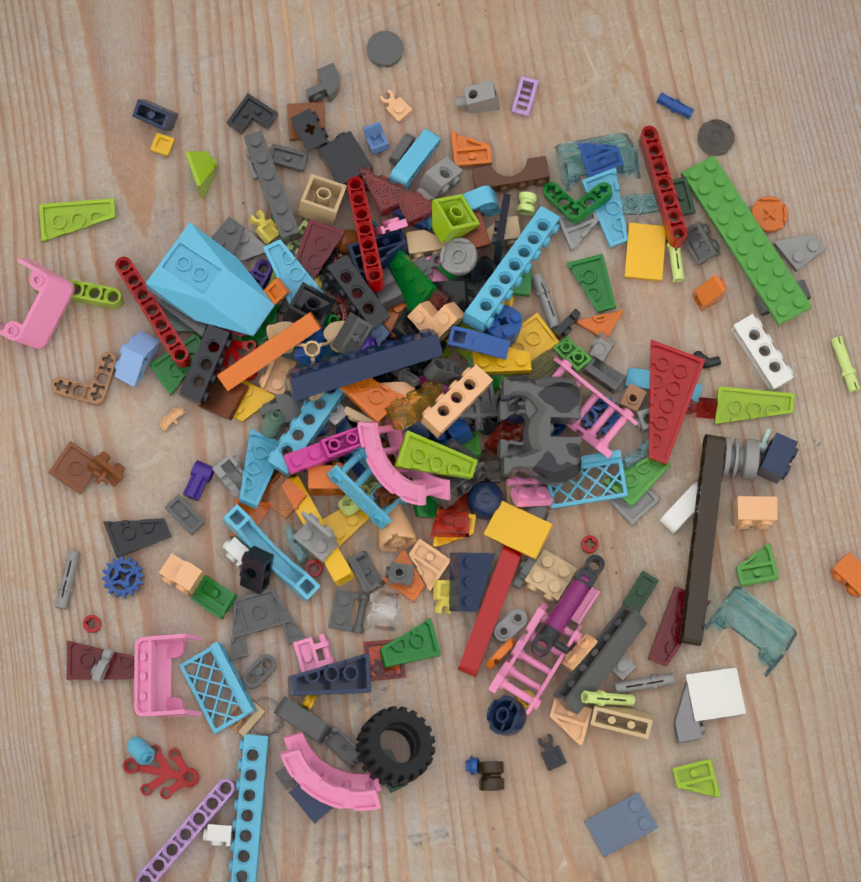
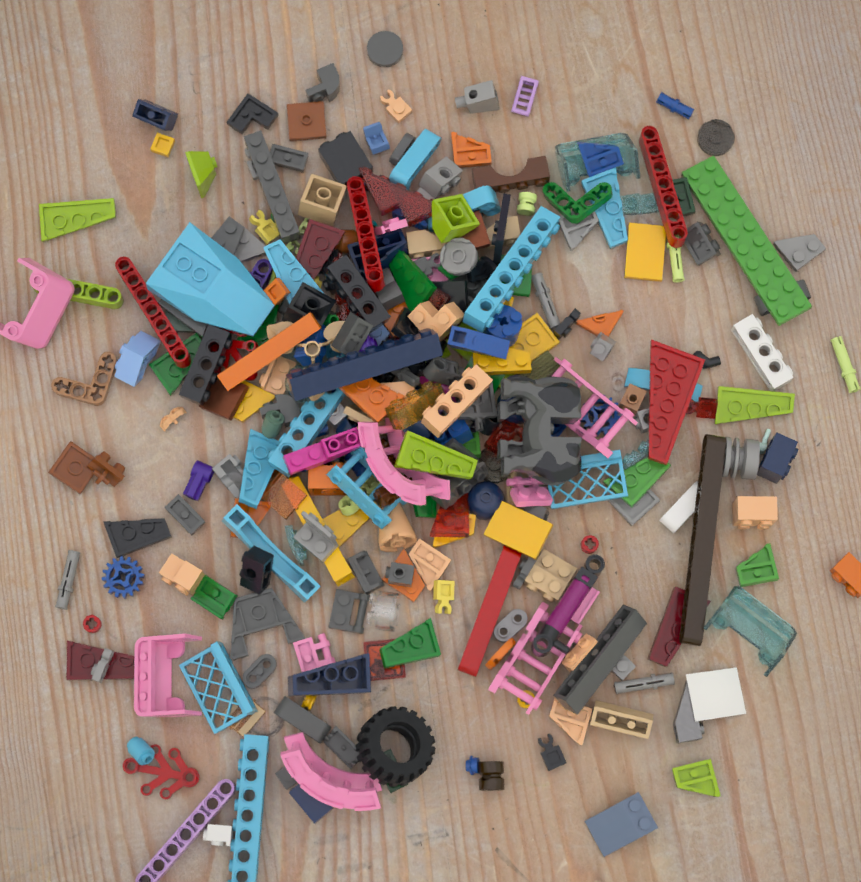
(235, 551): white brick -> none
(301, 122): black brick -> none
(311, 563): red bush -> none
(468, 579): dark blue wedge -> none
(506, 716): dark blue cylinder -> none
(572, 353): bright green slope -> none
(591, 697): yellowish green pin -> none
(594, 280): green wing -> none
(604, 375): dark grey hinge -> none
(640, 591): dark green plate -> none
(709, 292): orange slope -> none
(770, 214): orange tile -> none

